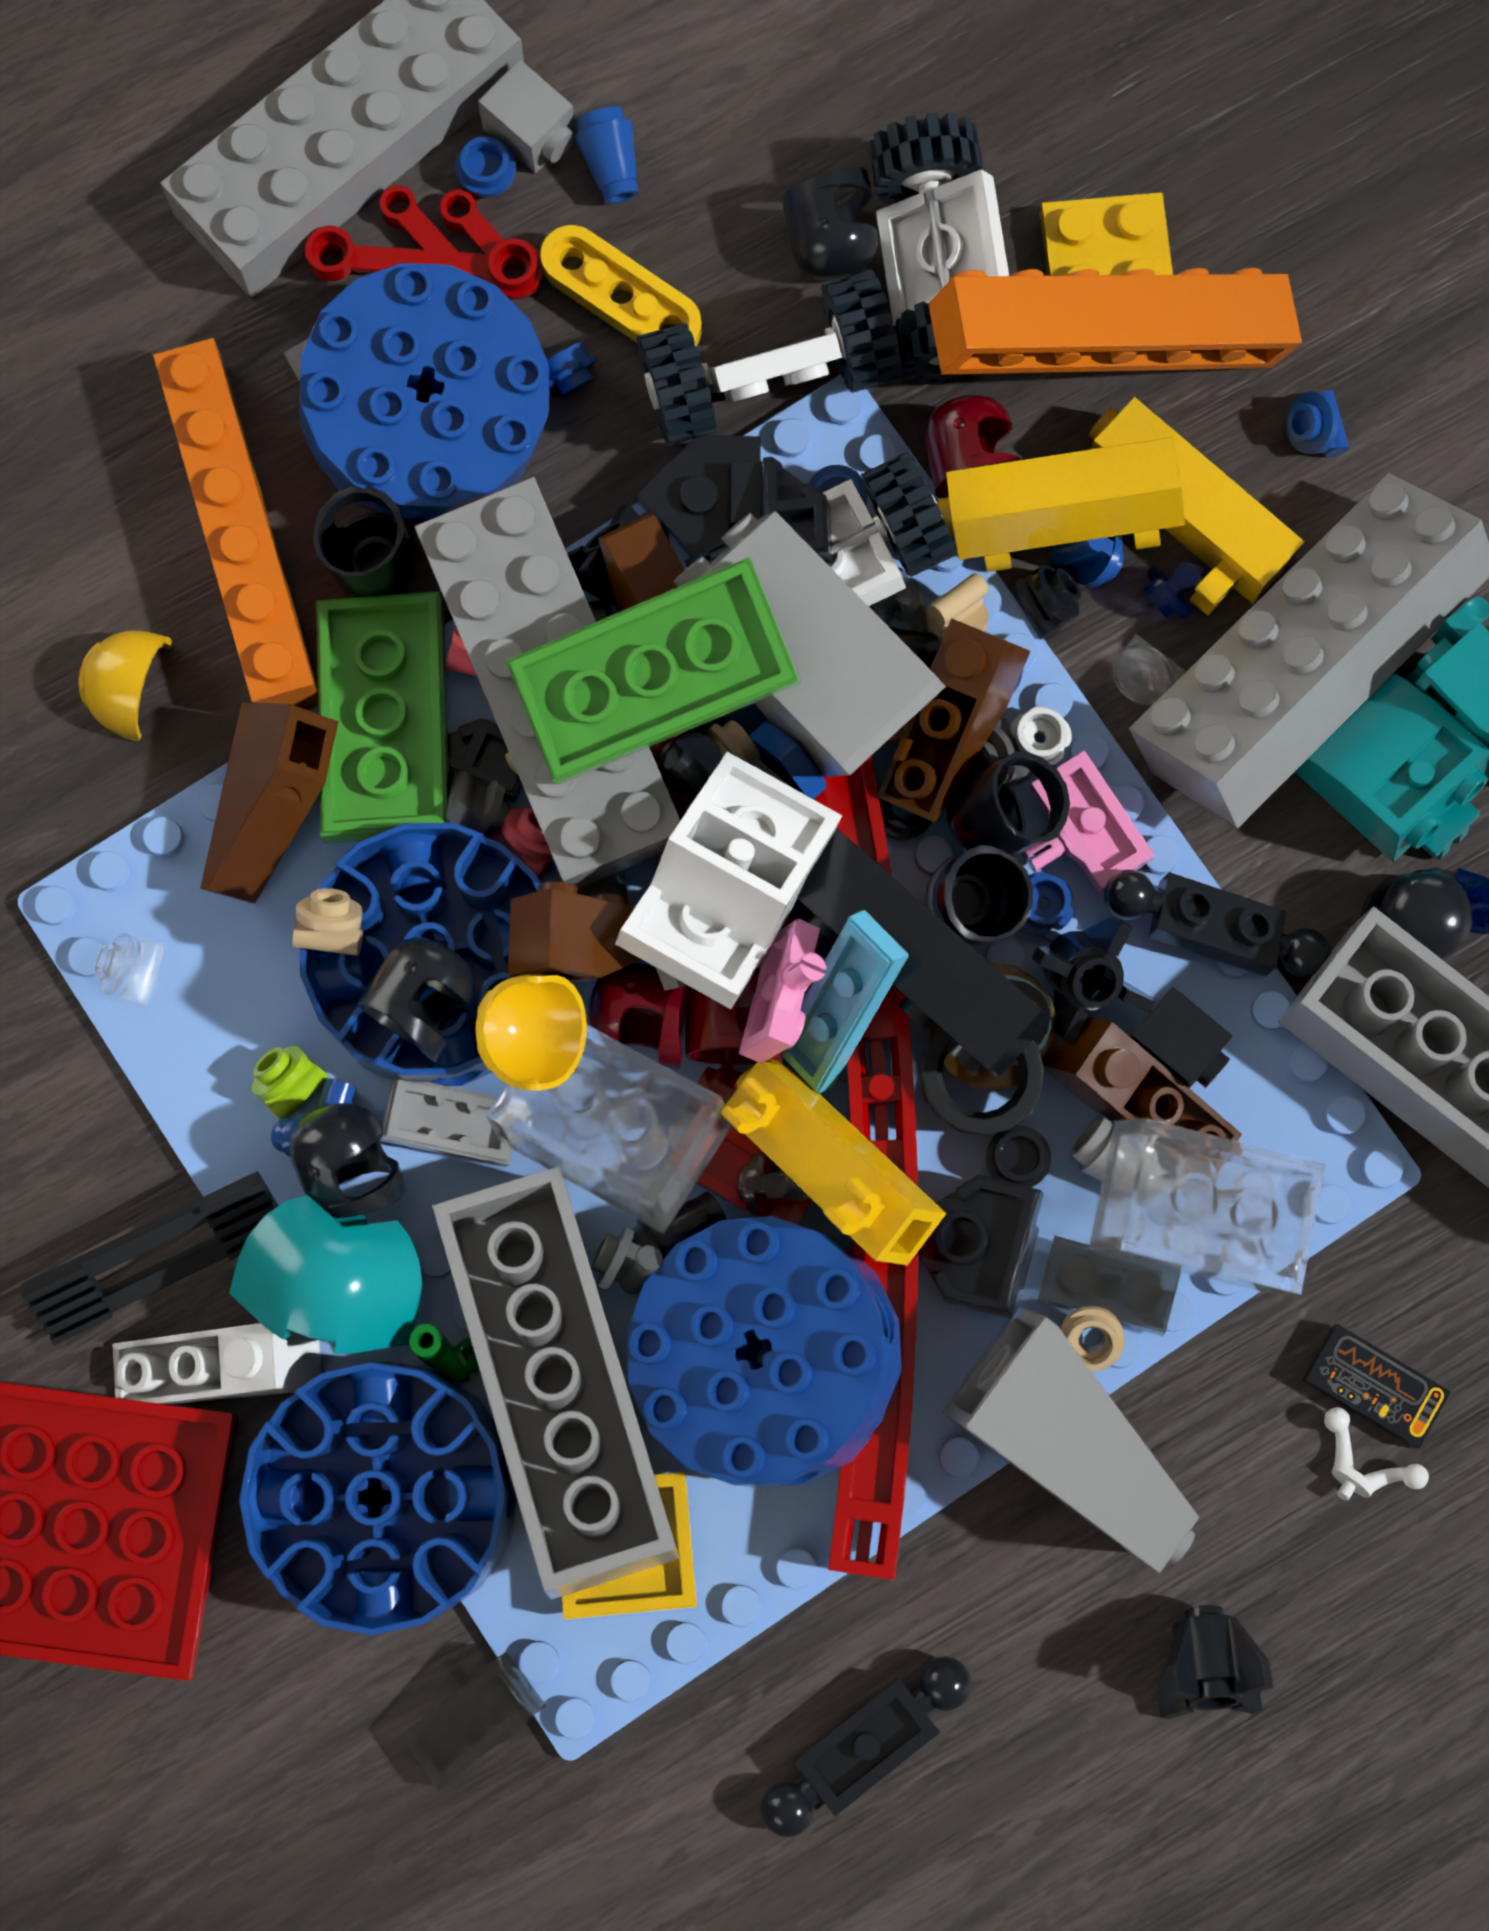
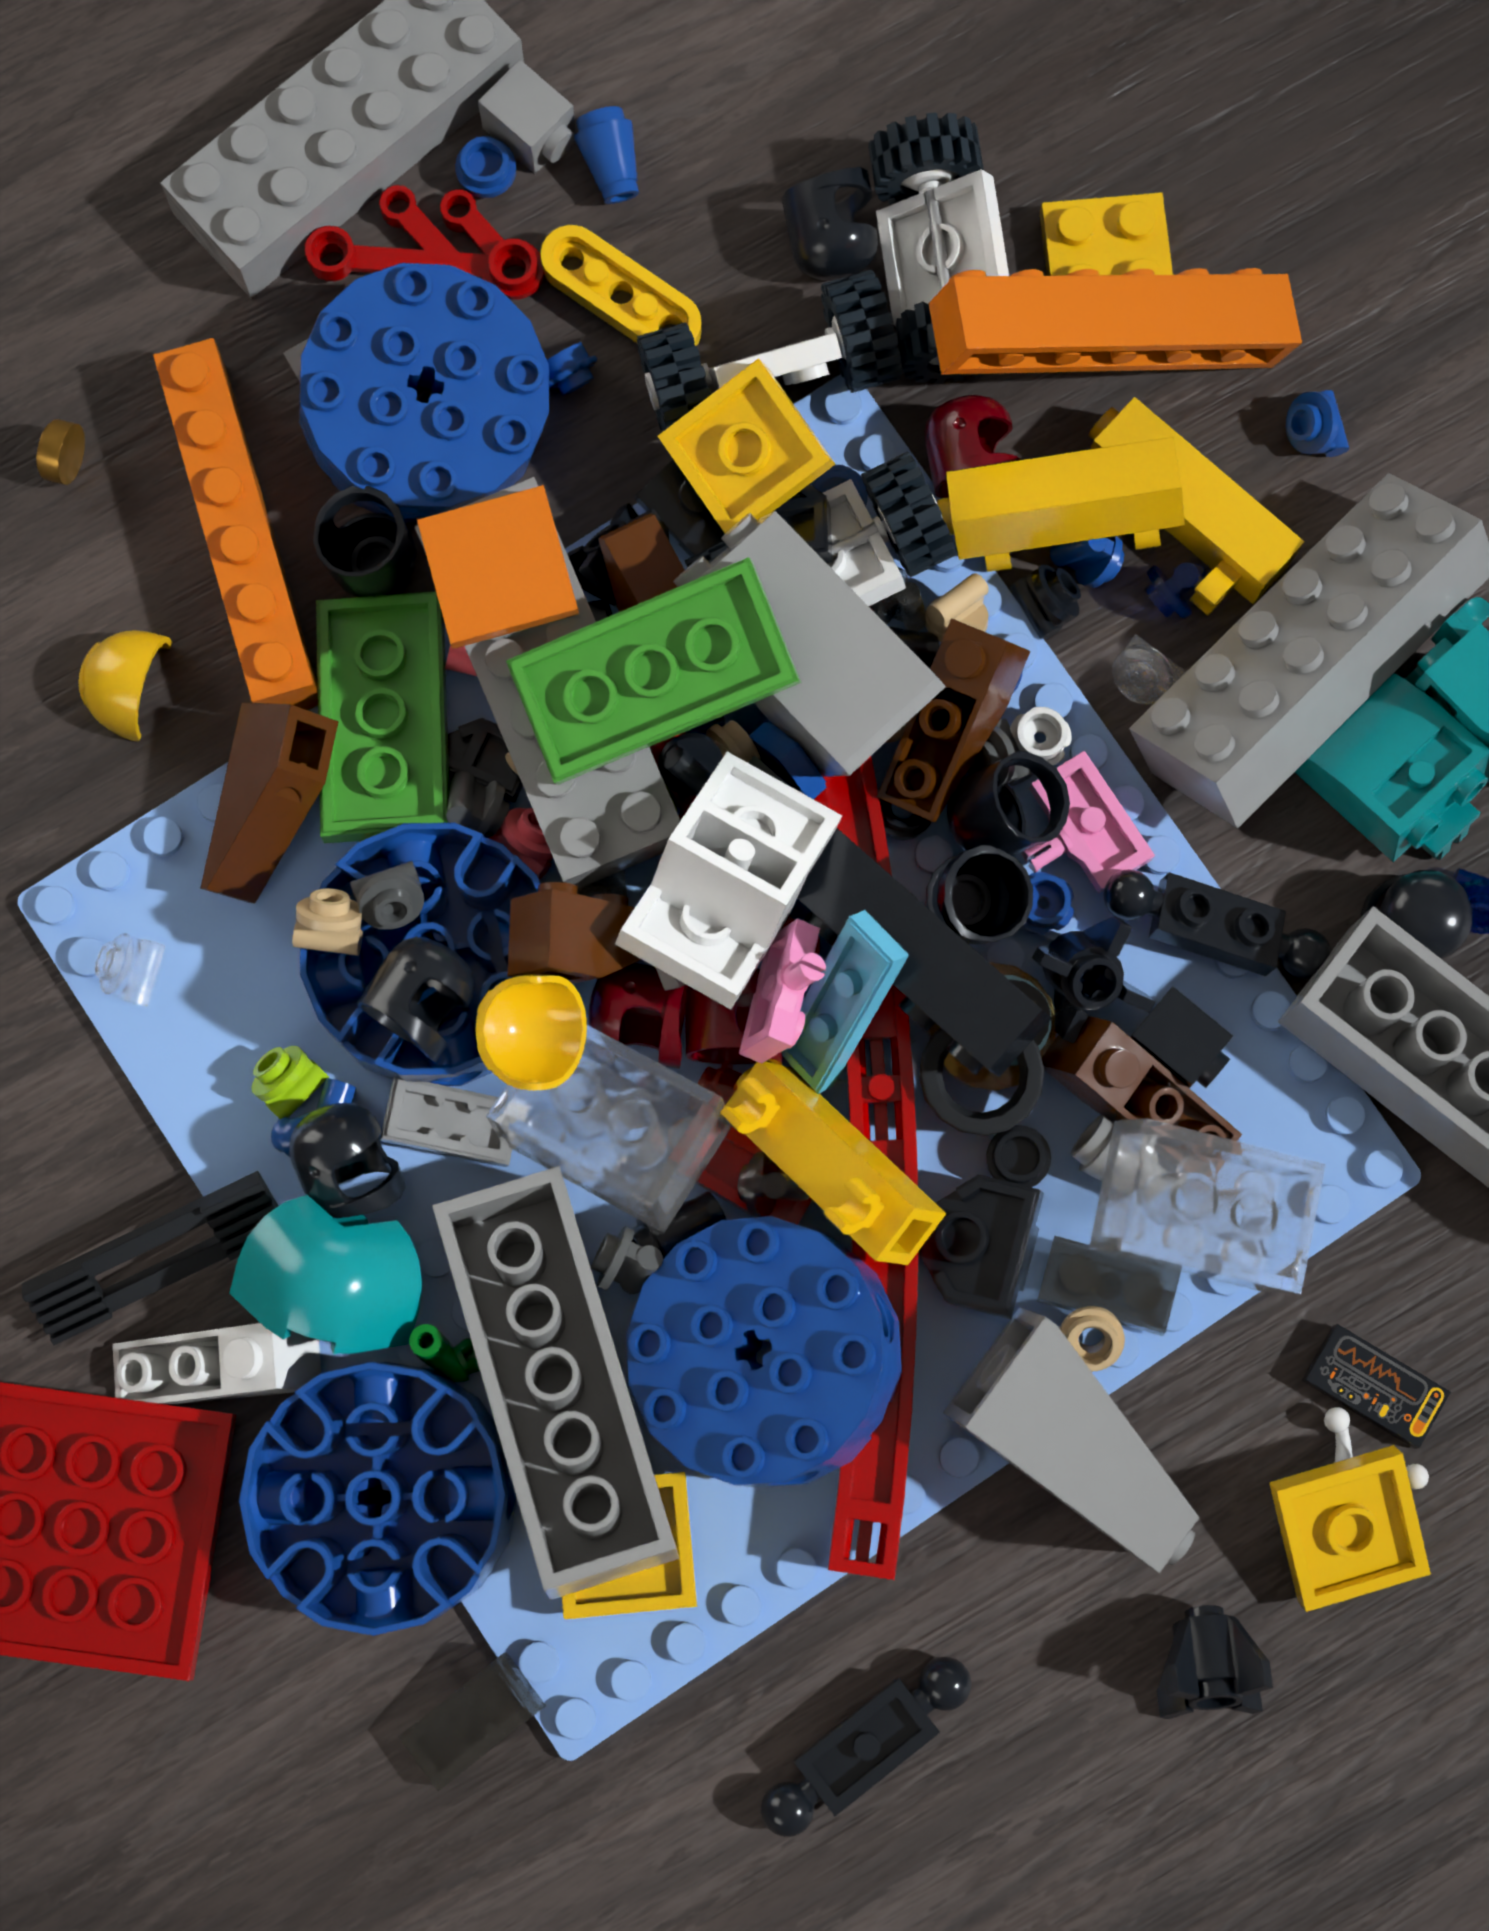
(60, 451): none -> pearl gold tile
(389, 896): none -> dark grey plate
(498, 567): none -> orange tile
(746, 447): none -> yellow plate
(1350, 1528): none -> yellow plate

